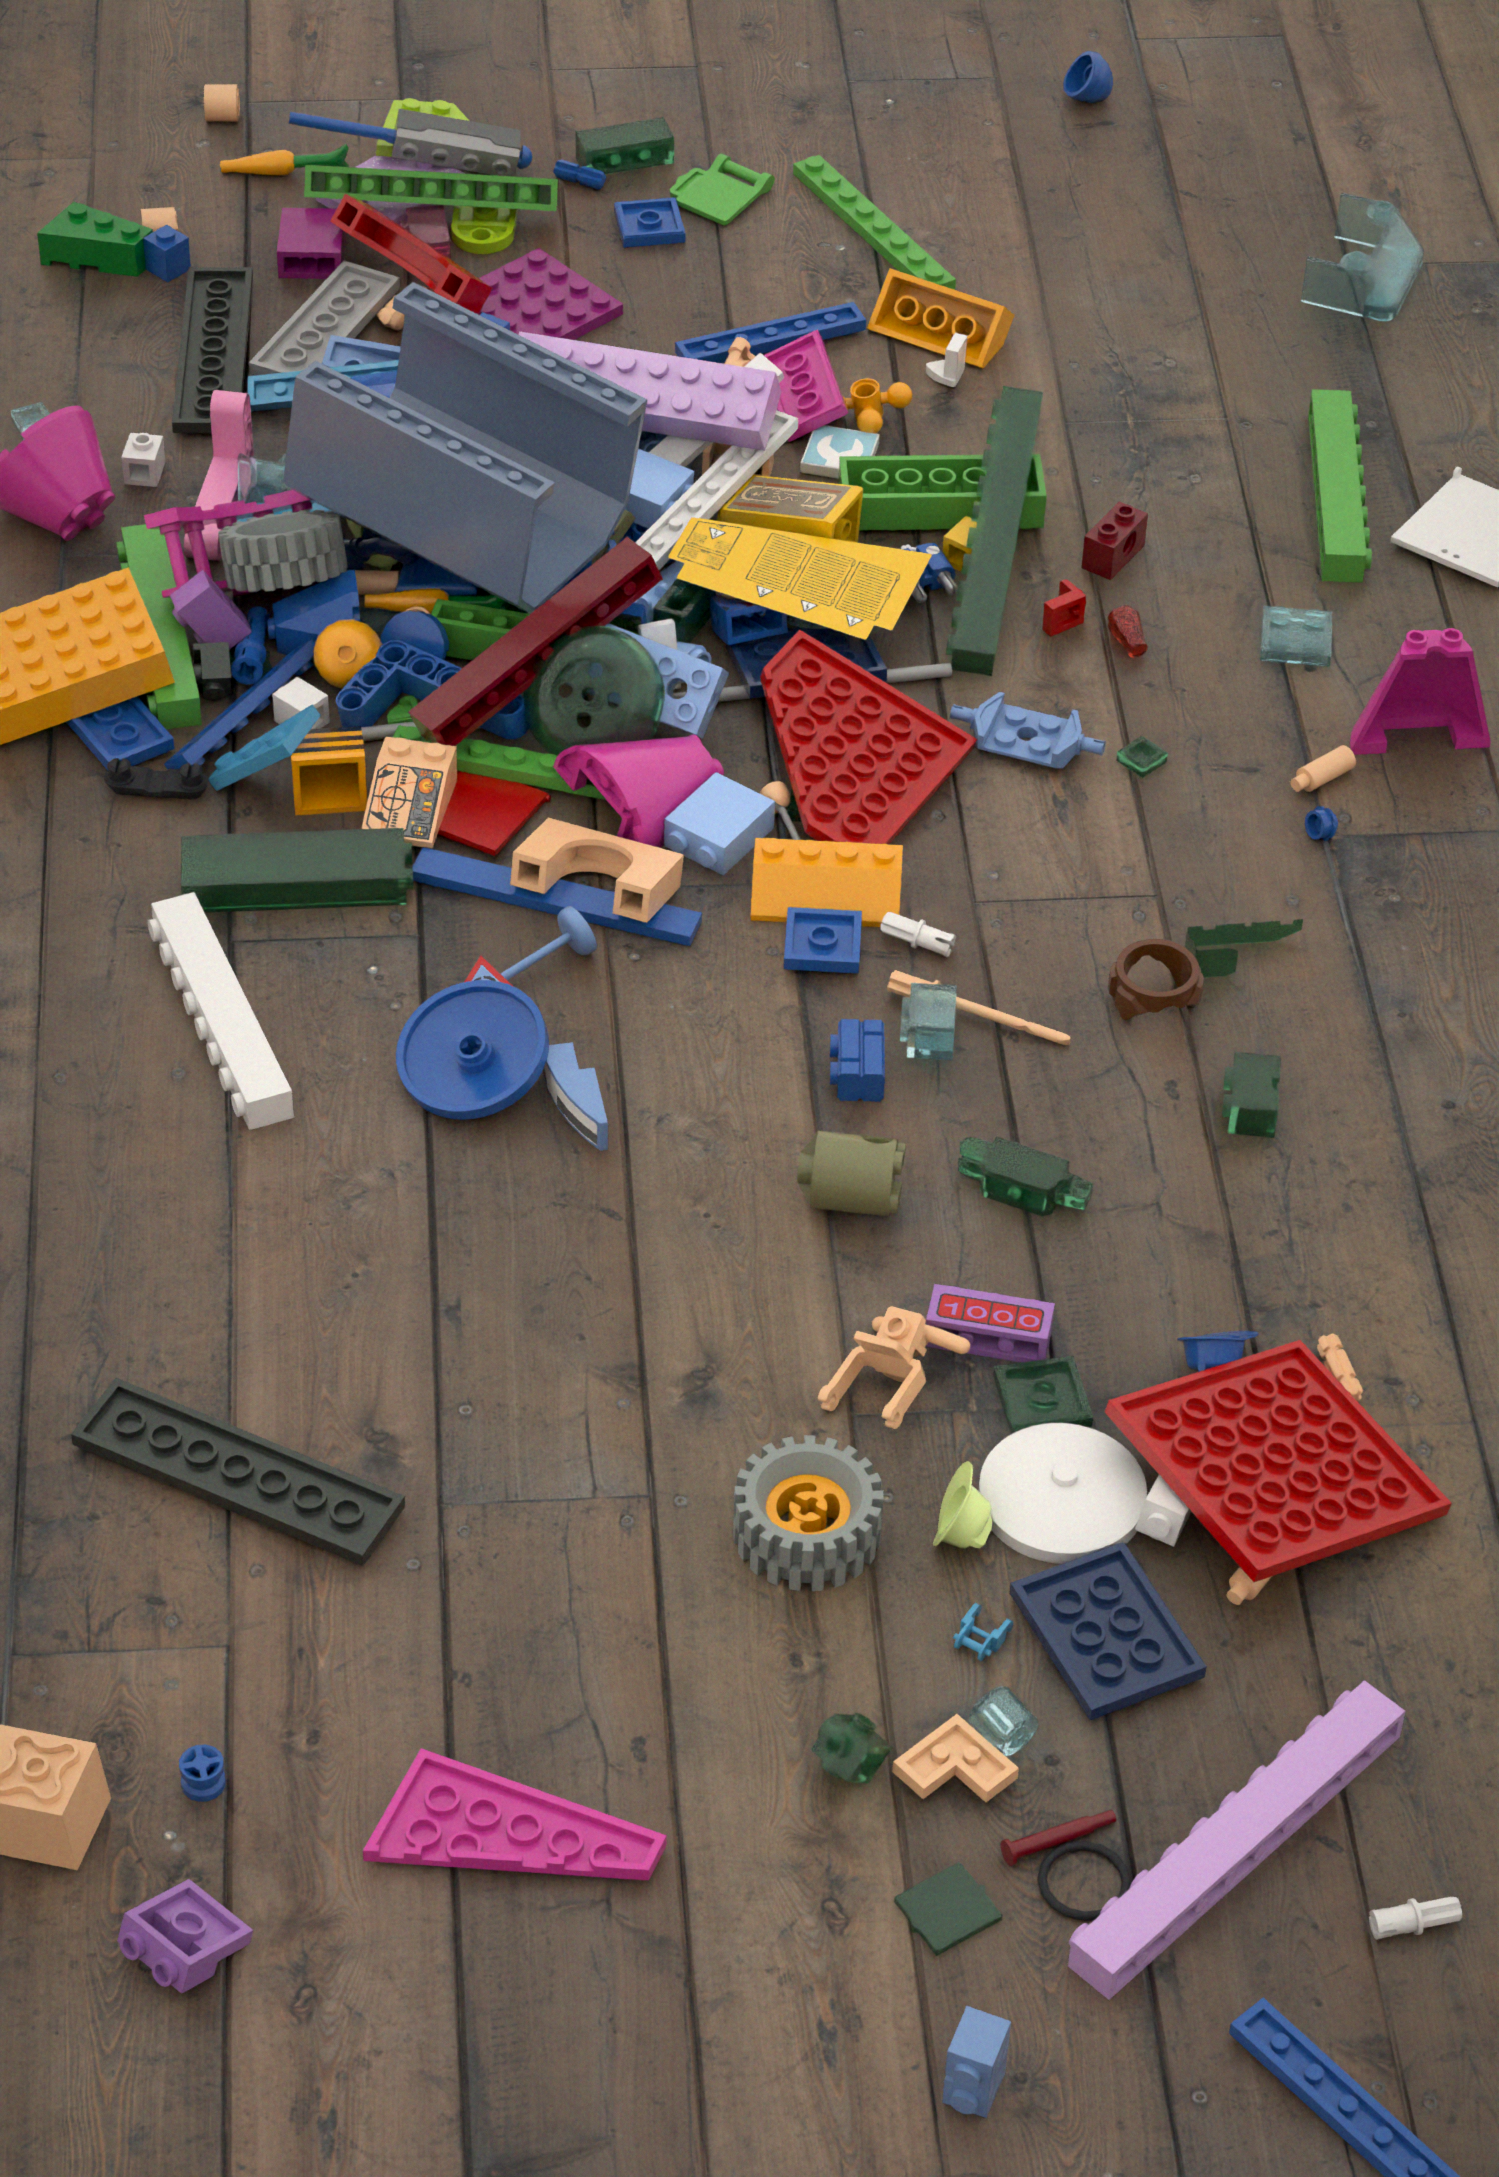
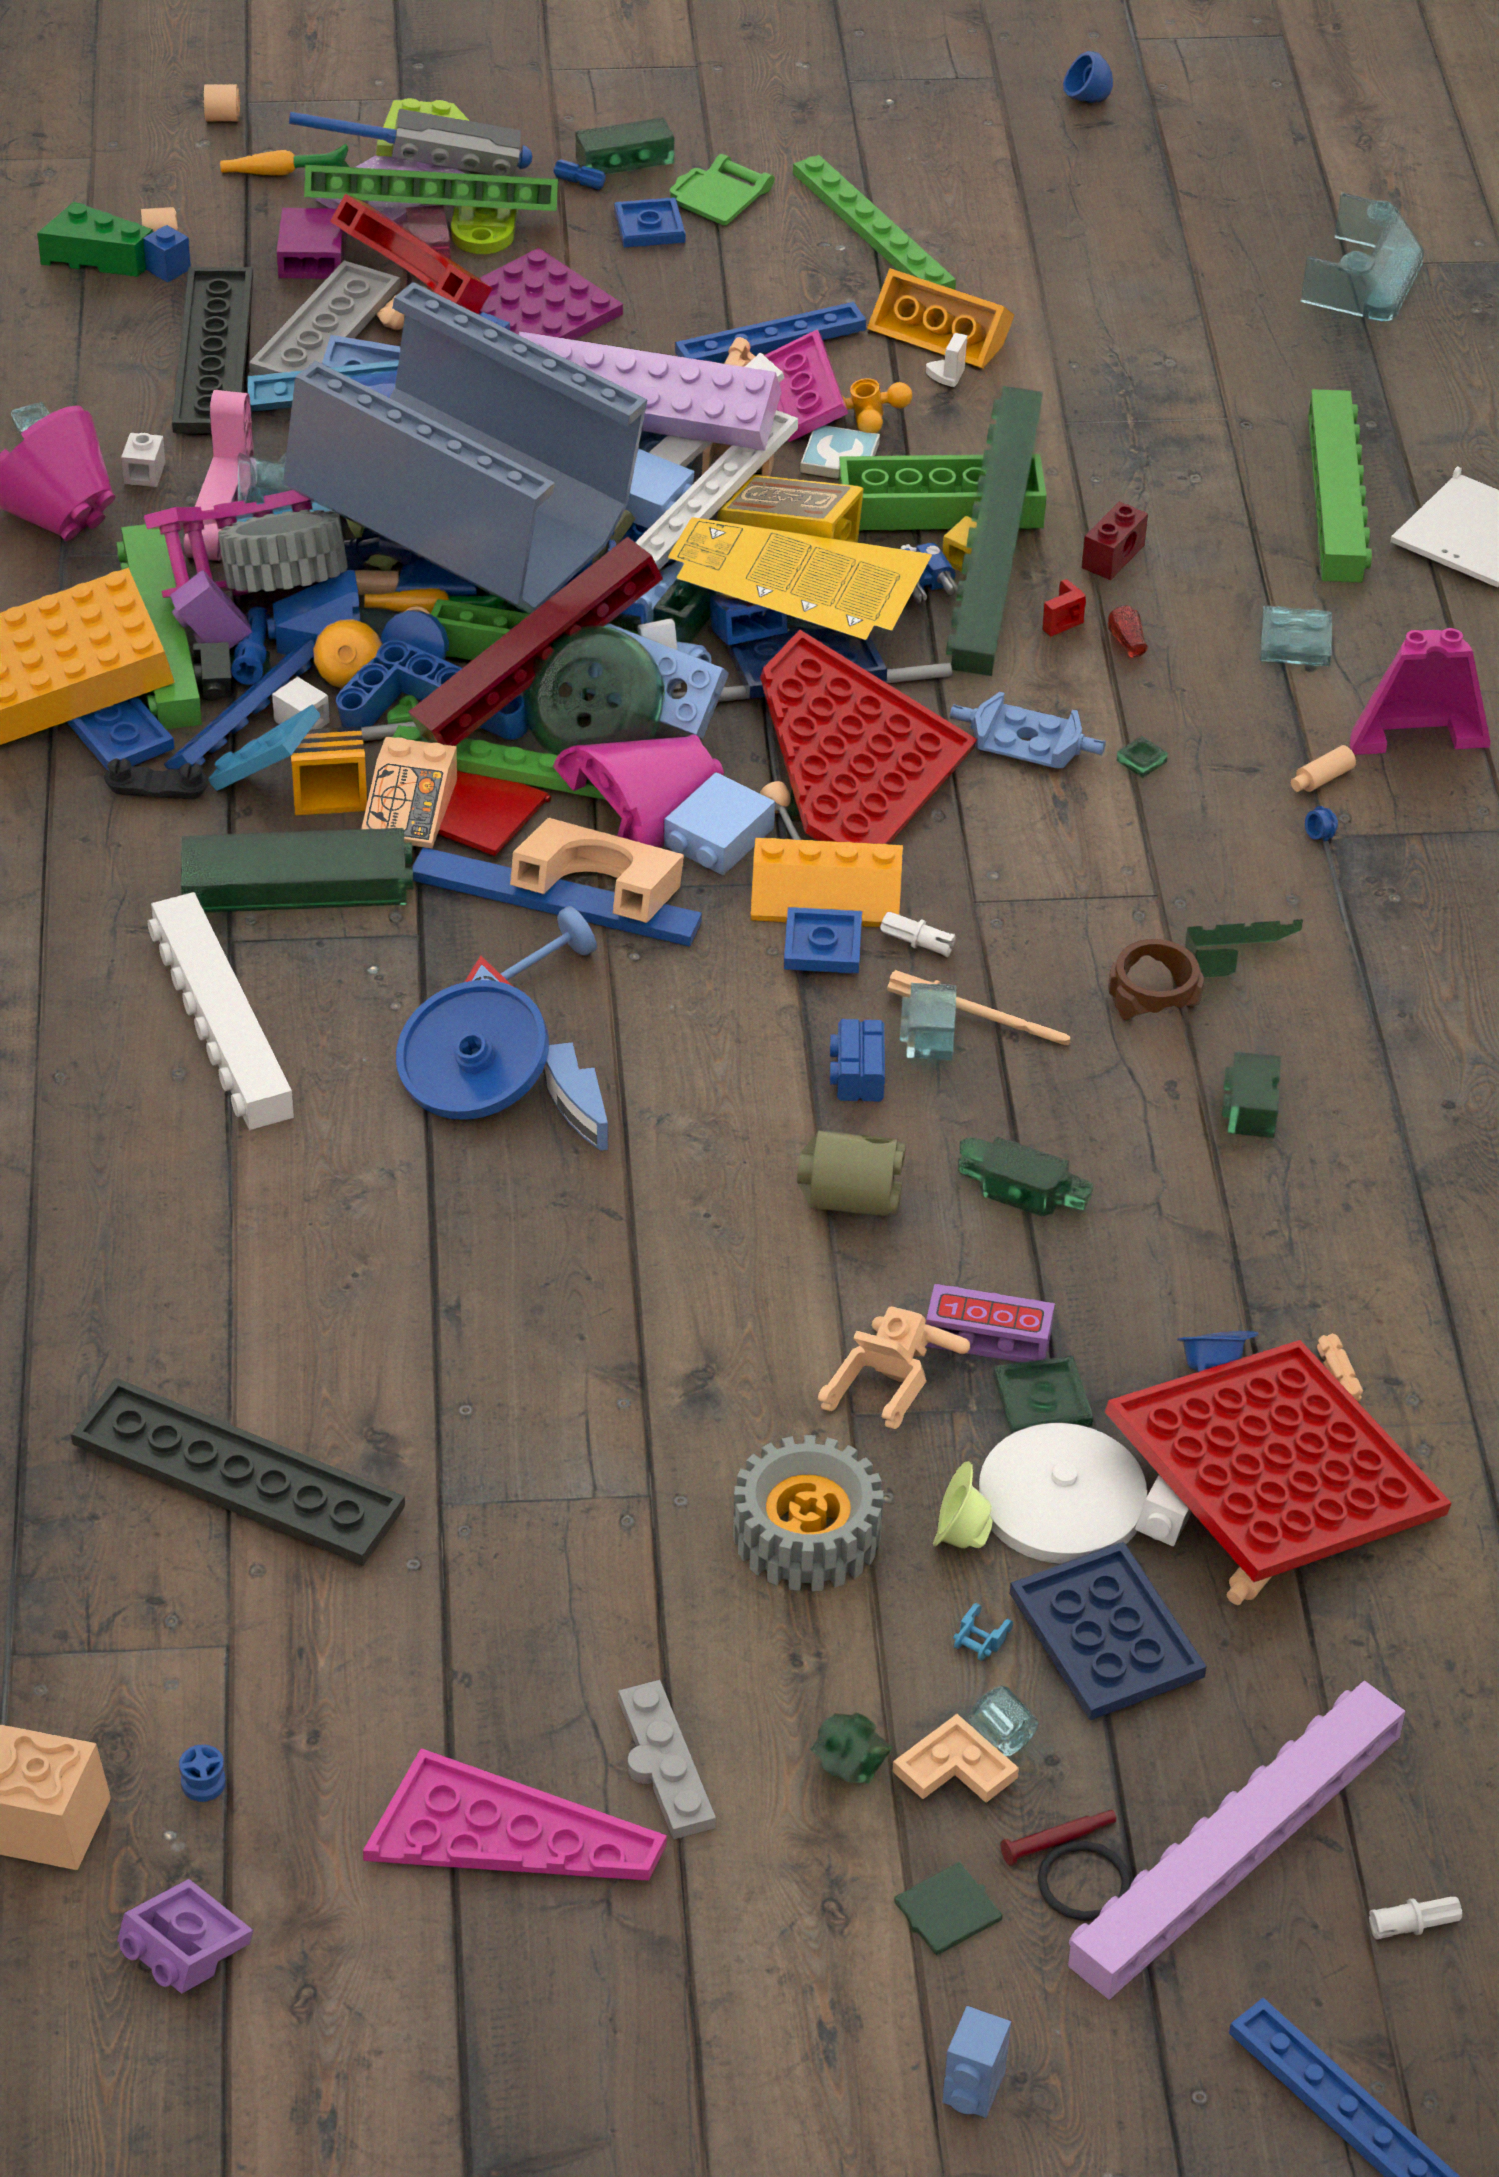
(665, 1760): none -> light grey hinge

